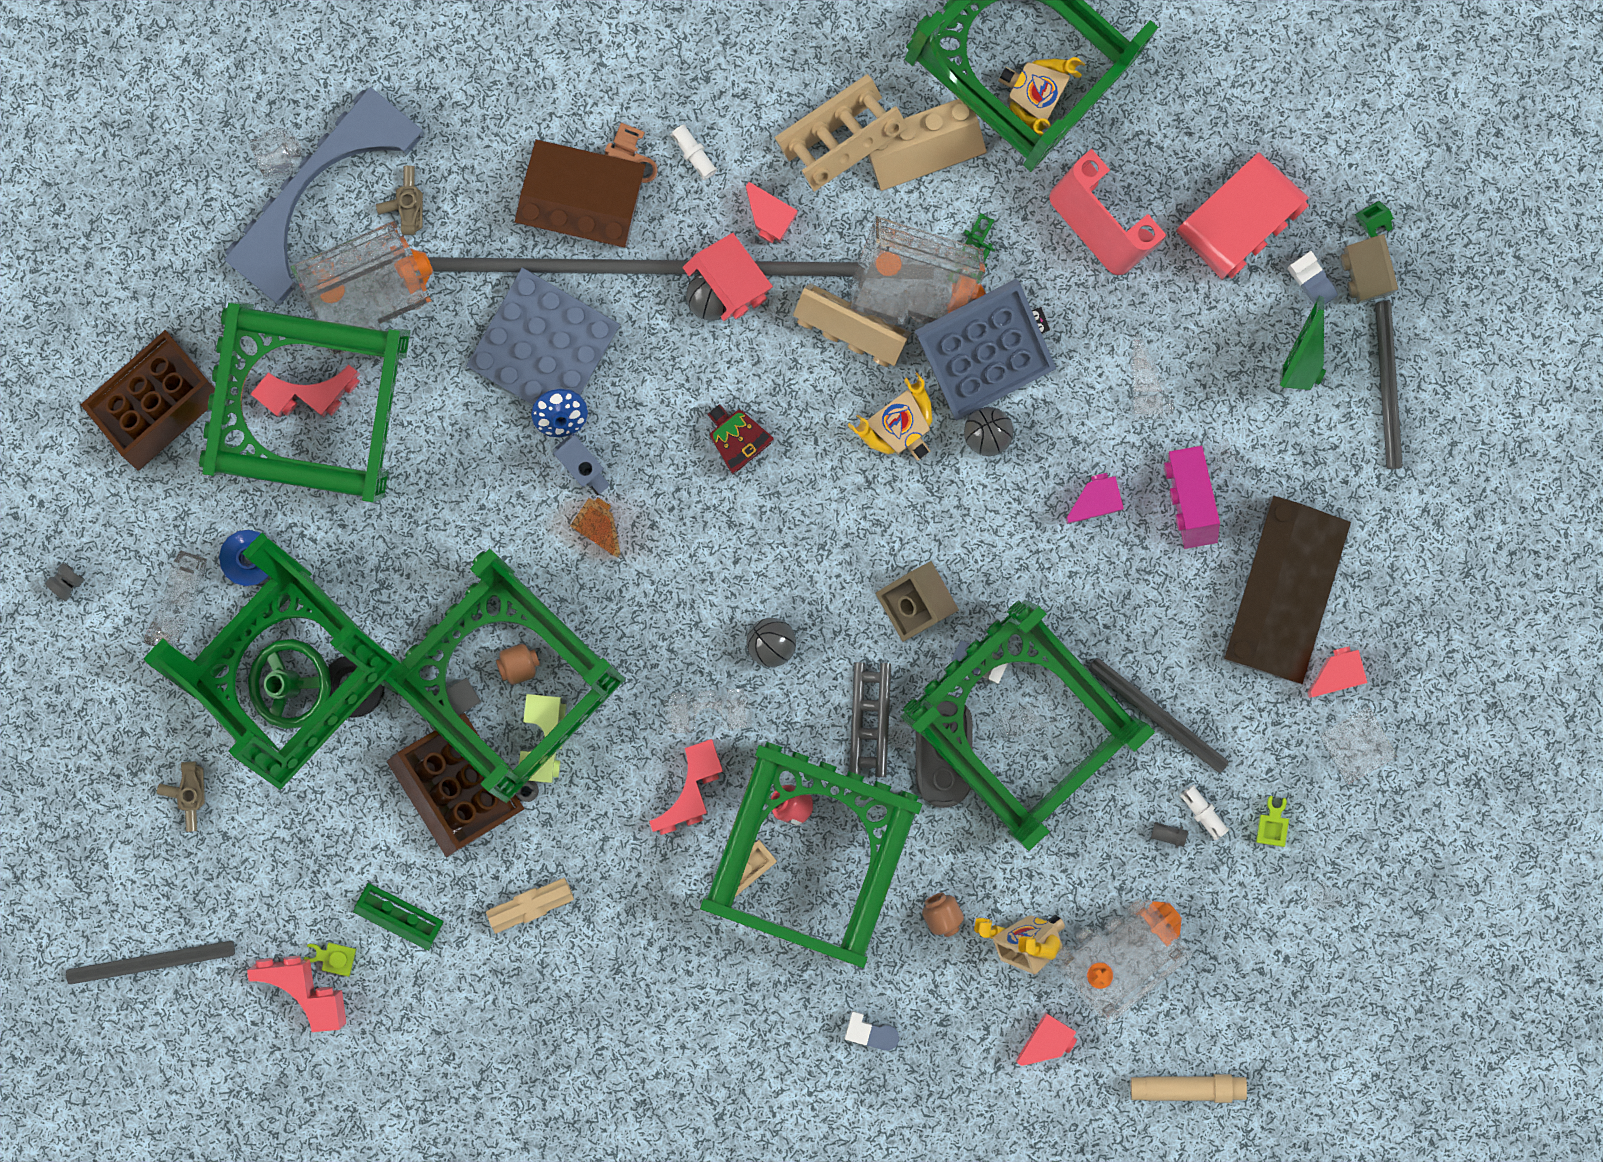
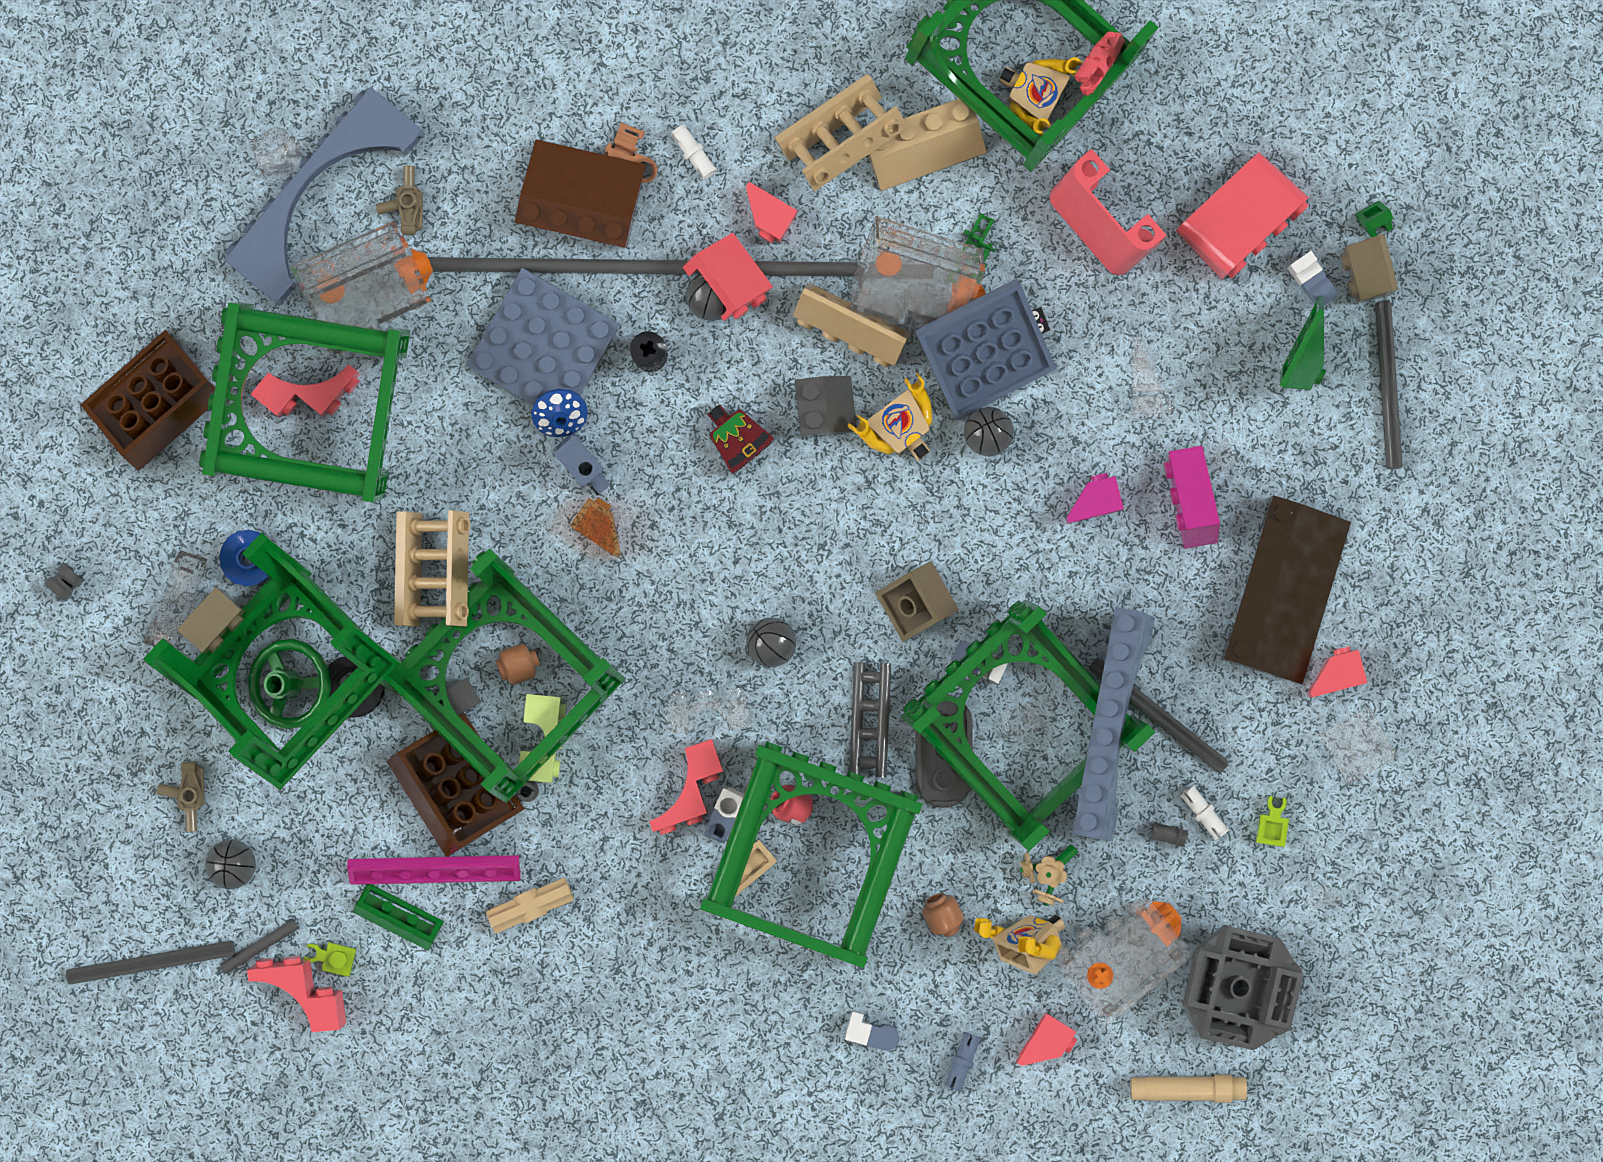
(211, 621): none -> dark tan slope
(230, 864): none -> dark grey piece
(259, 946): none -> dark grey bar
(408, 568): none -> tan fence
(434, 869): none -> dark pink tile
(654, 361): none -> black piece
(724, 814): none -> leg
(825, 405): none -> dark grey slope
(962, 1061): none -> sand blue pin
(1050, 873): none -> tan plant
(1097, 800): none -> sand blue arch
(1099, 61): none -> coral hinge
(1266, 993): none -> dark grey piece

